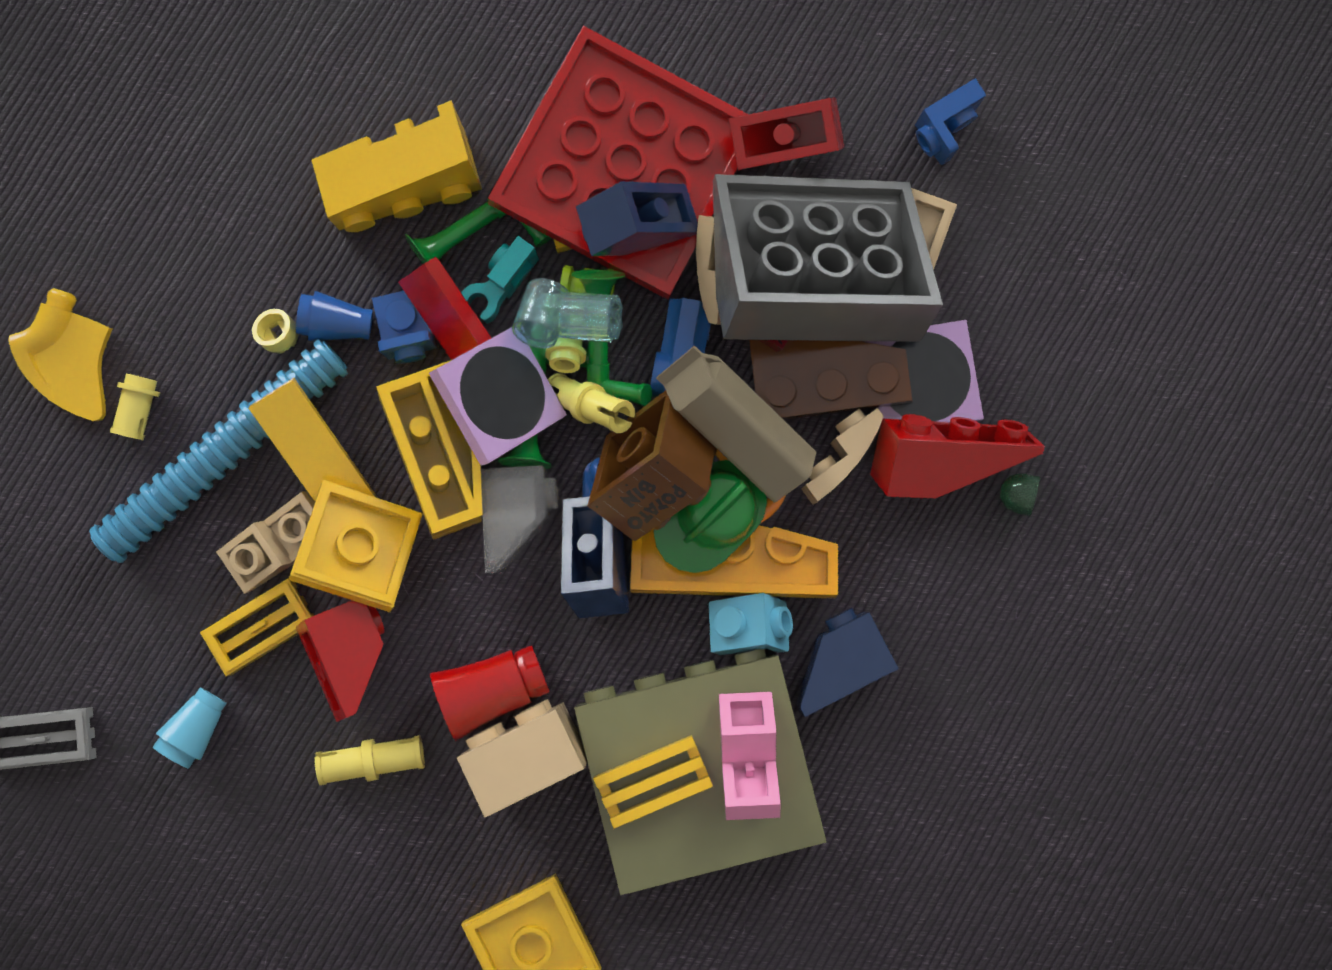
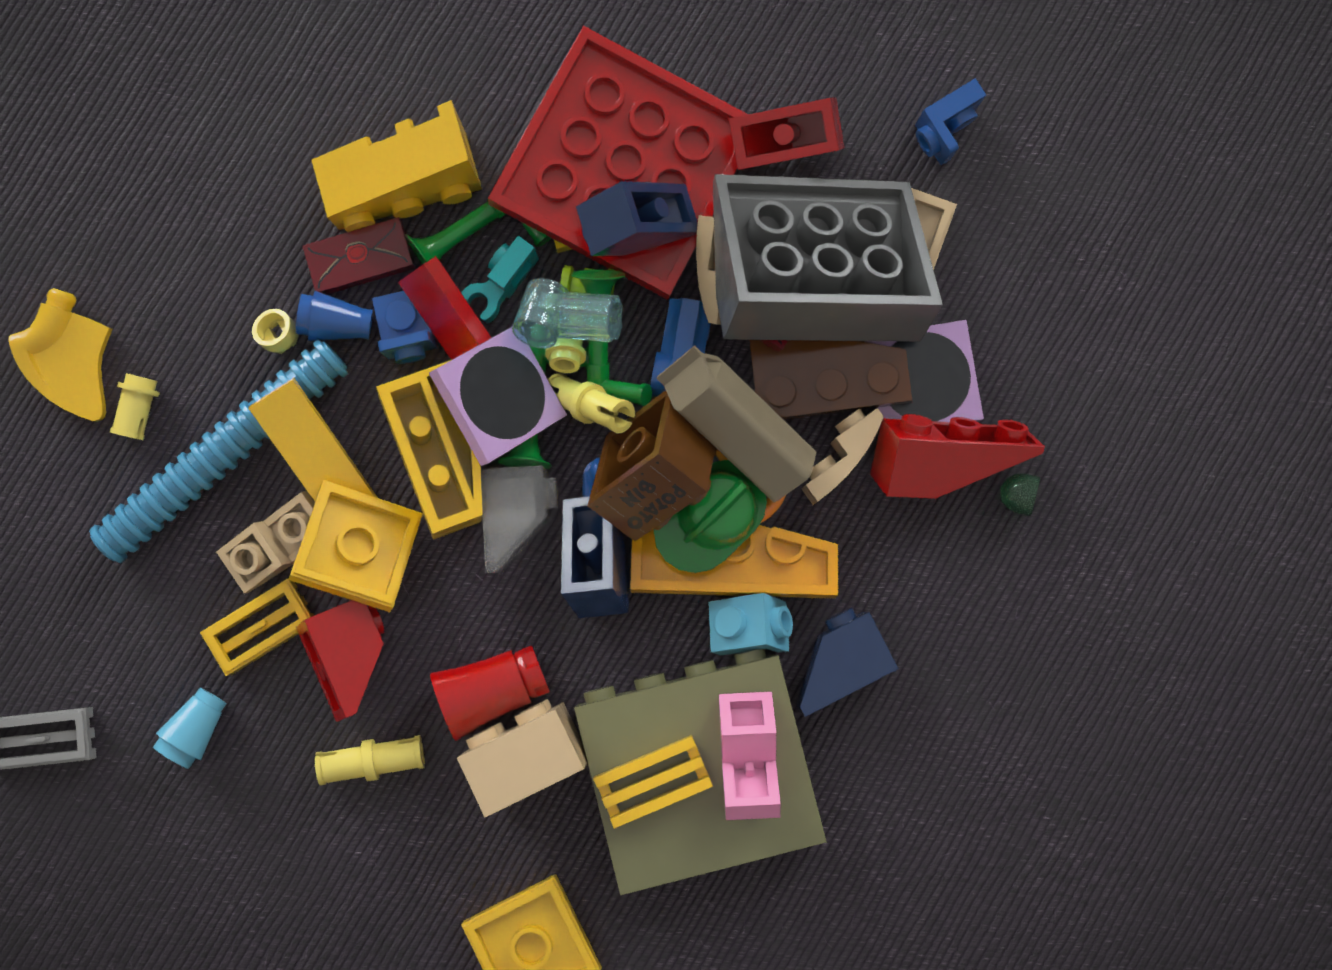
(359, 256): none -> dark red tile

